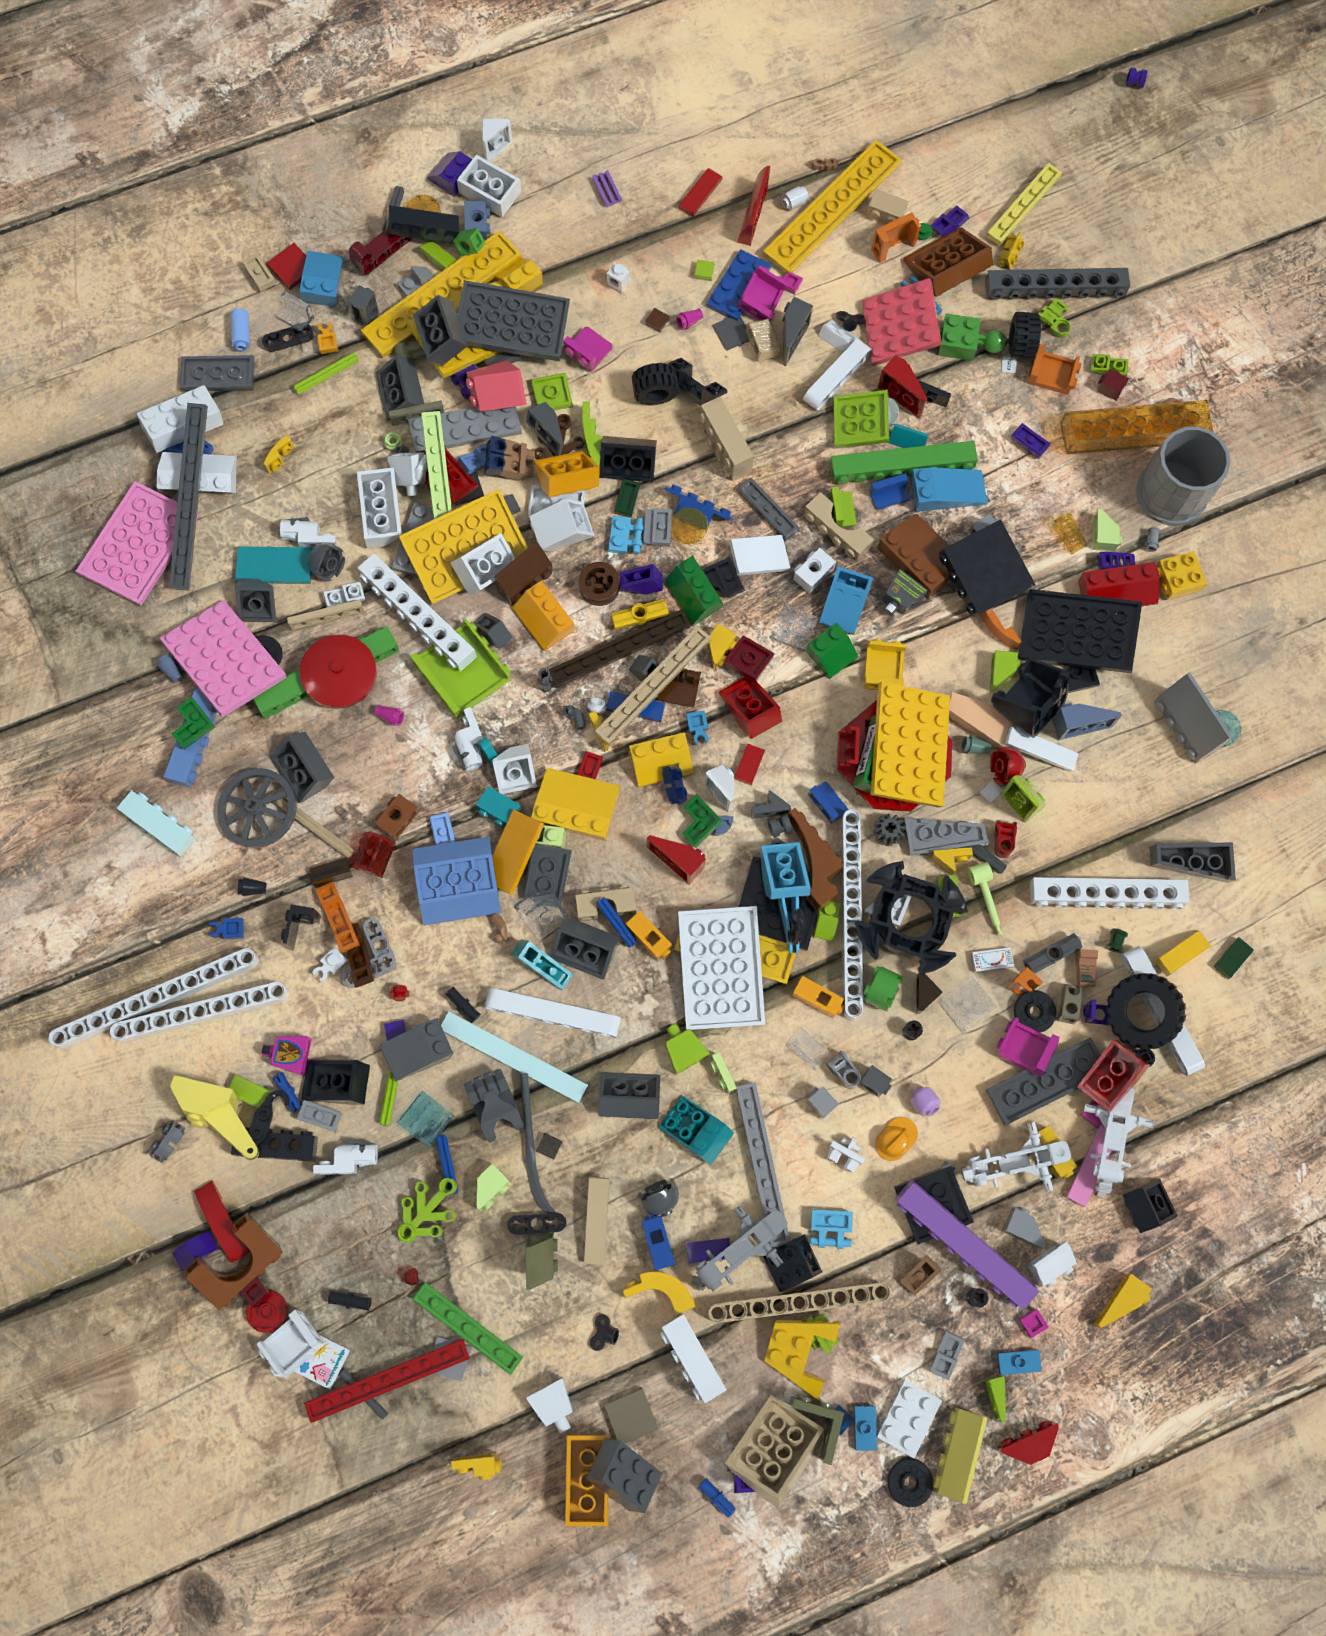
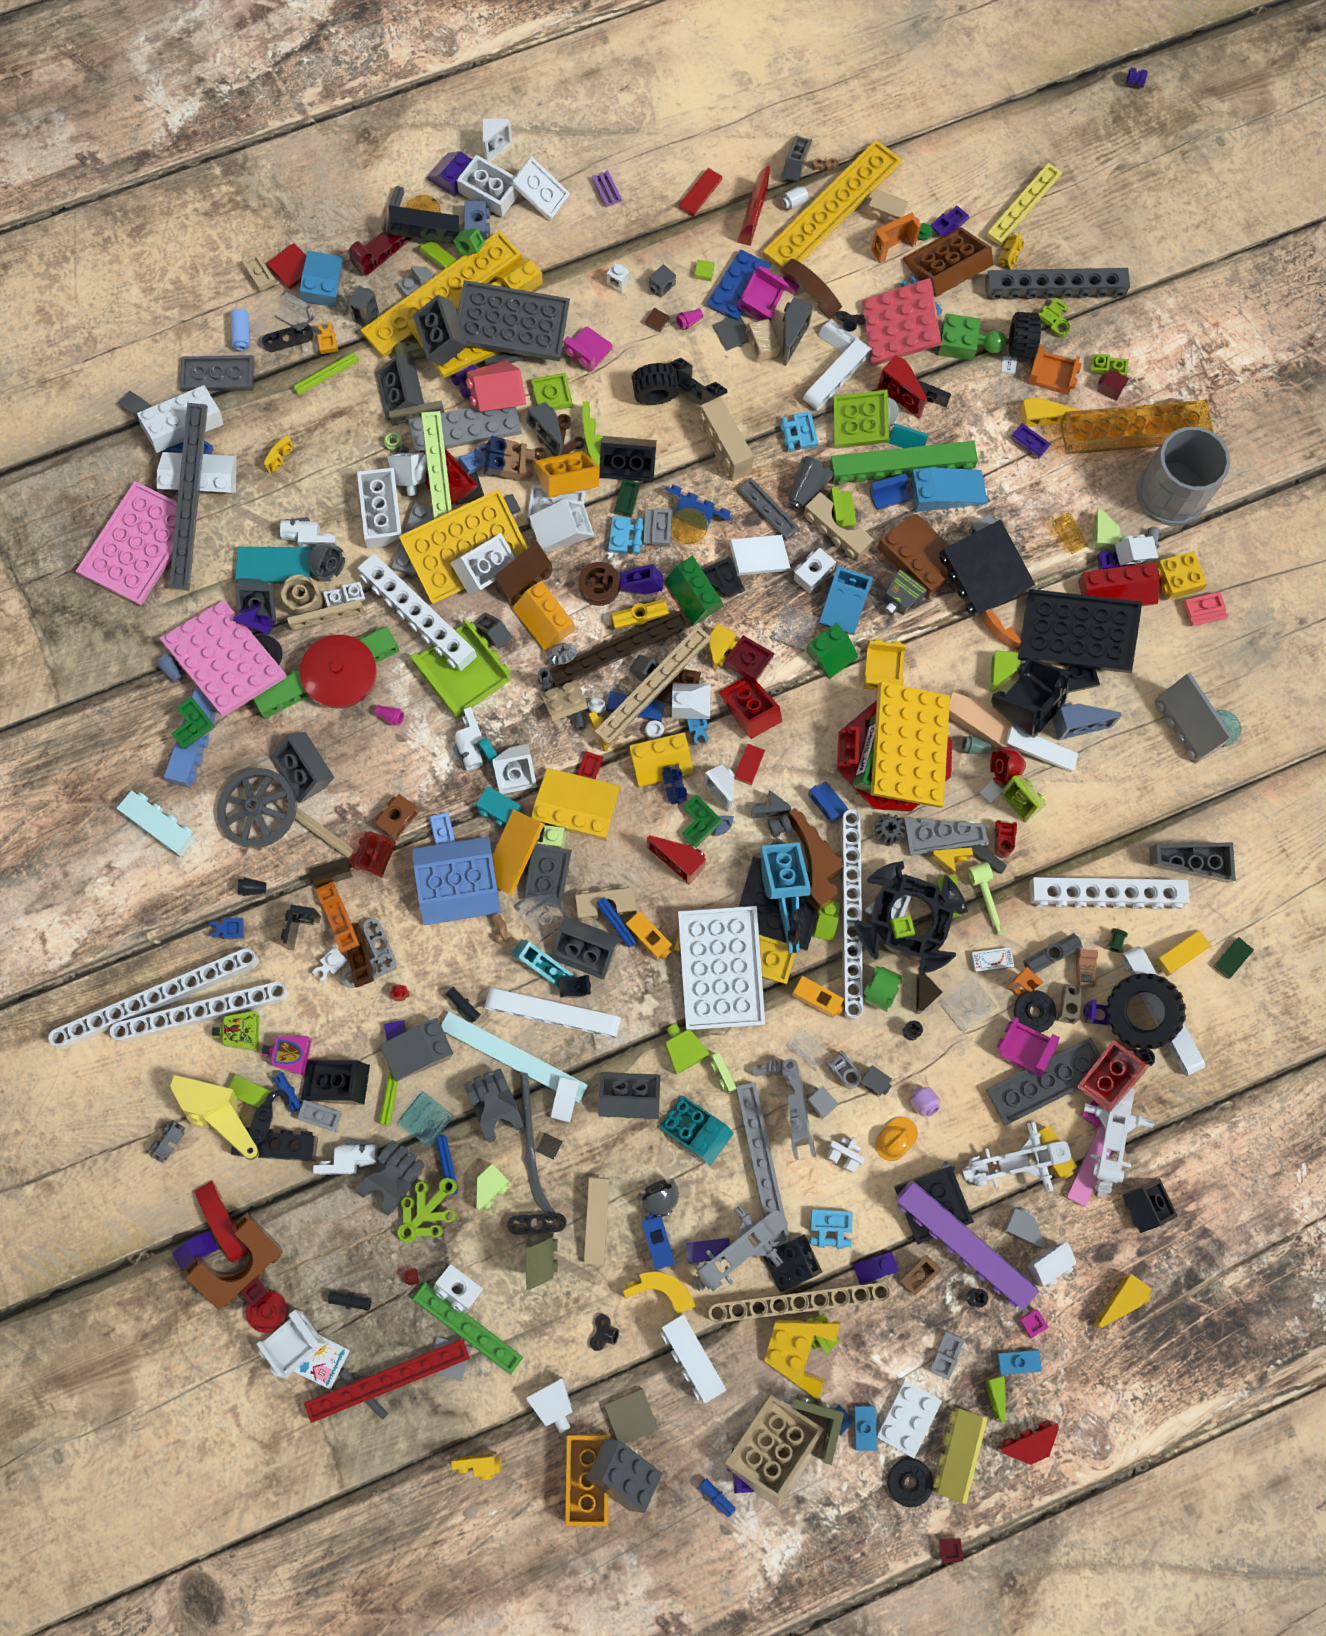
(133, 404): none -> dark grey slope
(239, 1031): none -> lime torso
(250, 618): none -> dark purple slope
(296, 587): none -> tan brick
(392, 1176): none -> dark grey piece
(454, 1278): none -> white brick
(540, 188): none -> white tile
(564, 700): none -> tan plate
(565, 1099): none -> white slope
(567, 651): none -> light grey gear
(574, 986): none -> black bracket
(654, 730): none -> white tile
(662, 281): none -> dark grey brick
(691, 701): none -> white slope
(796, 158): none -> dark grey slope
(797, 1104): none -> light grey piece
(805, 431): none -> medium azure plate
(808, 481): none -> dark grey cone
(813, 285): none -> reddish brown slope
(875, 1267): none -> dark purple slope
(902, 927): none -> lime tile
(950, 1550): none -> dark red plate
(1042, 412): none -> yellow slope
(1136, 550): none -> white brick
(1205, 609): none -> coral plate

